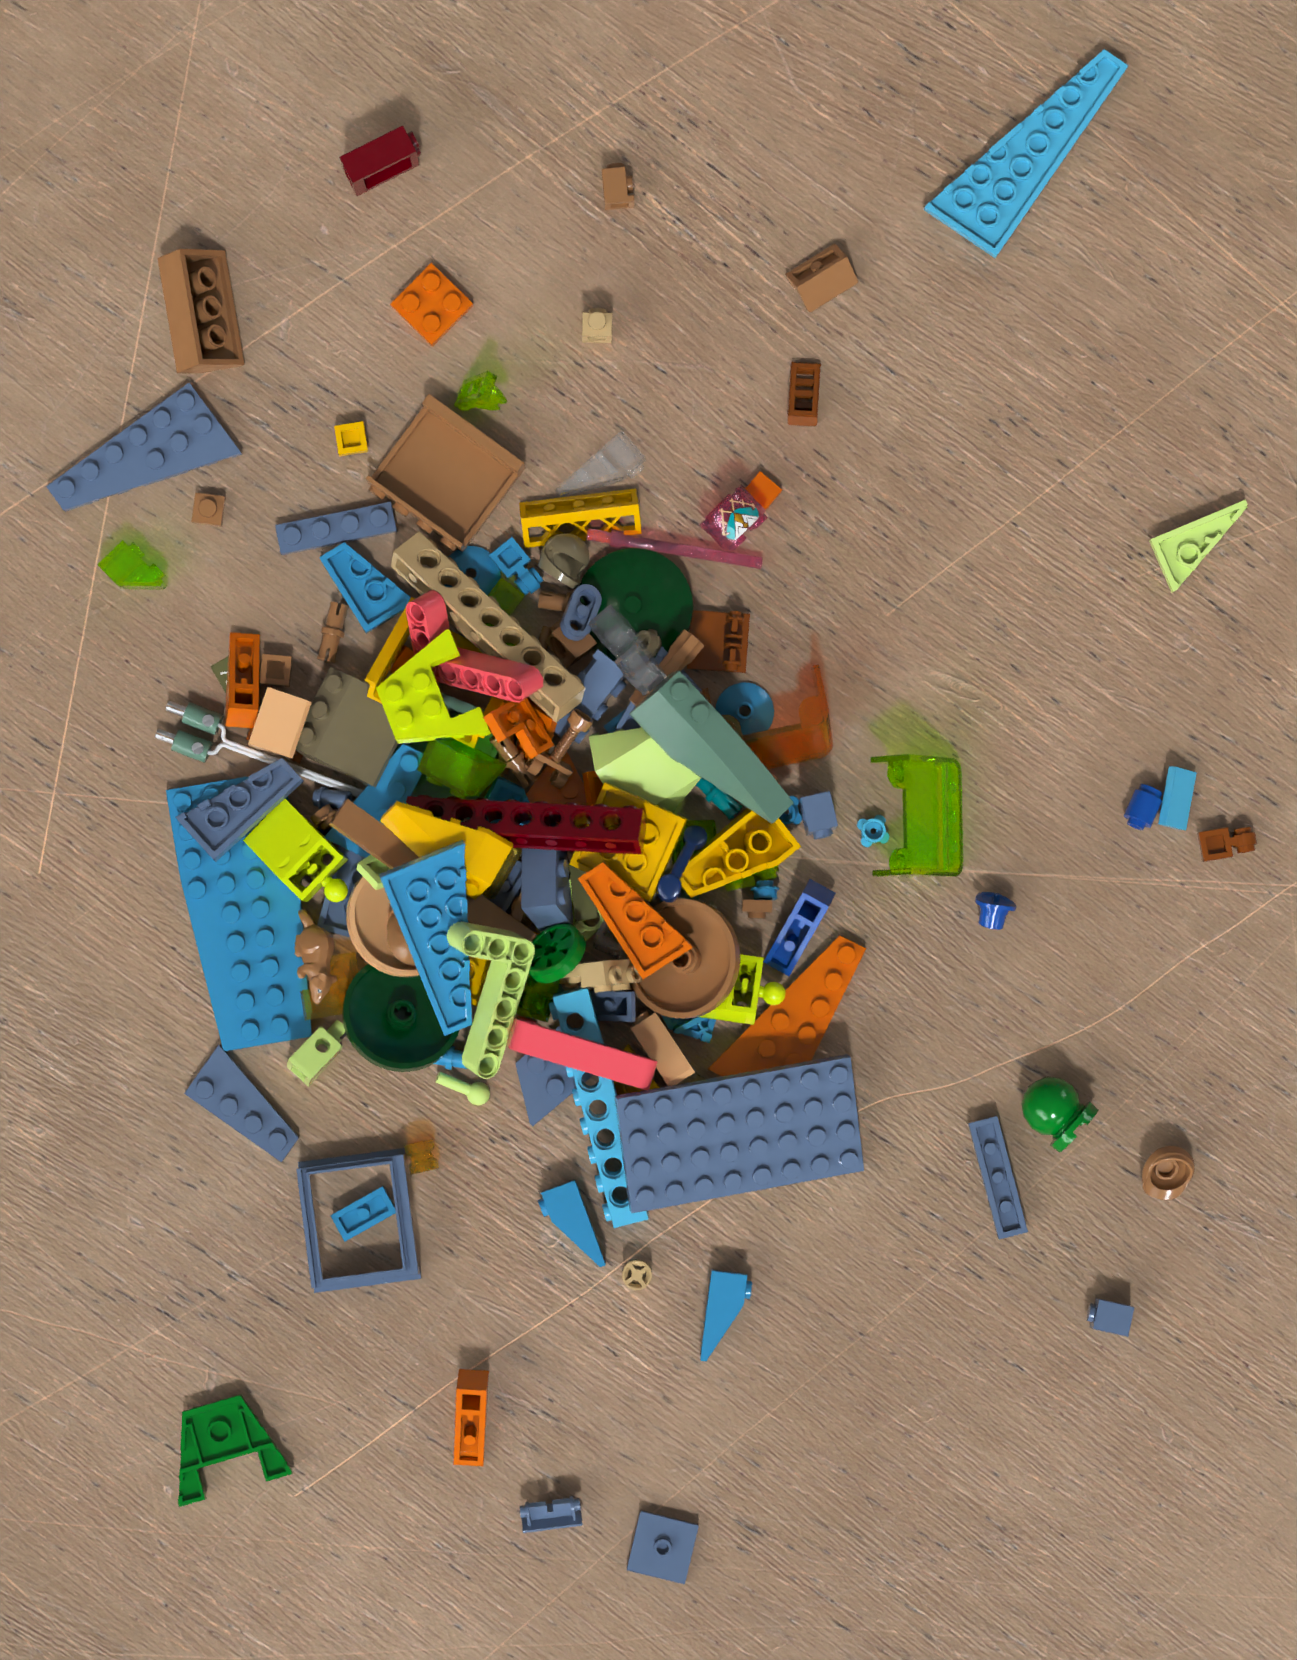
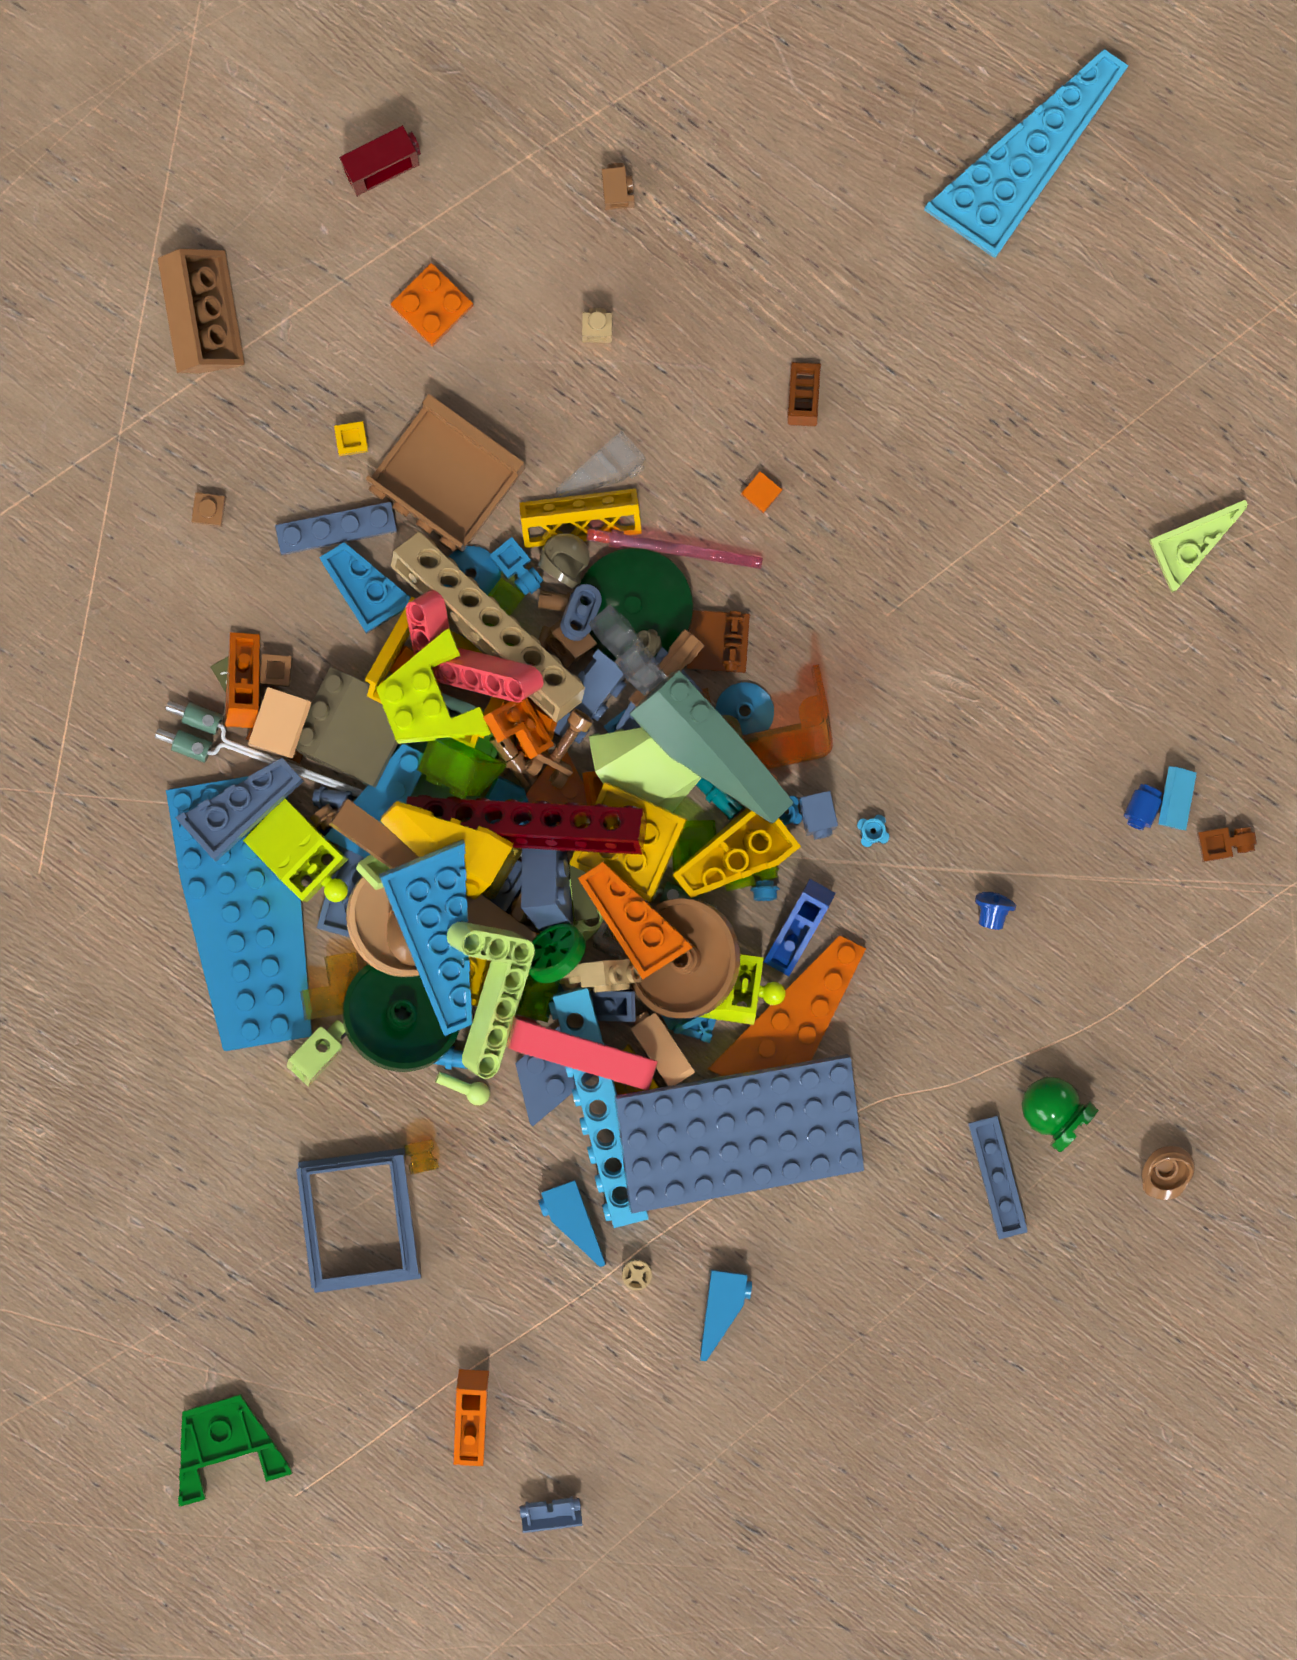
(129, 571): clear neon green slope -> none
(156, 447): sand blue wing -> none
(235, 1100): sand blue wing -> none
(316, 949): medium nougat animal -> none
(332, 632): medium nougat pin -> none
(363, 1213): dark azure plate -> none
(480, 393): clear neon green tile -> none
(662, 1547): sand blue plate -> none
(670, 885): dark blue bar -> none
(733, 517): clear pink brick -> none
(756, 908): medium nougat plate -> none
(822, 277): medium nougat panel -> none
(929, 816): clear neon green windscreen -> none
(1110, 1316): sand blue brick -> none

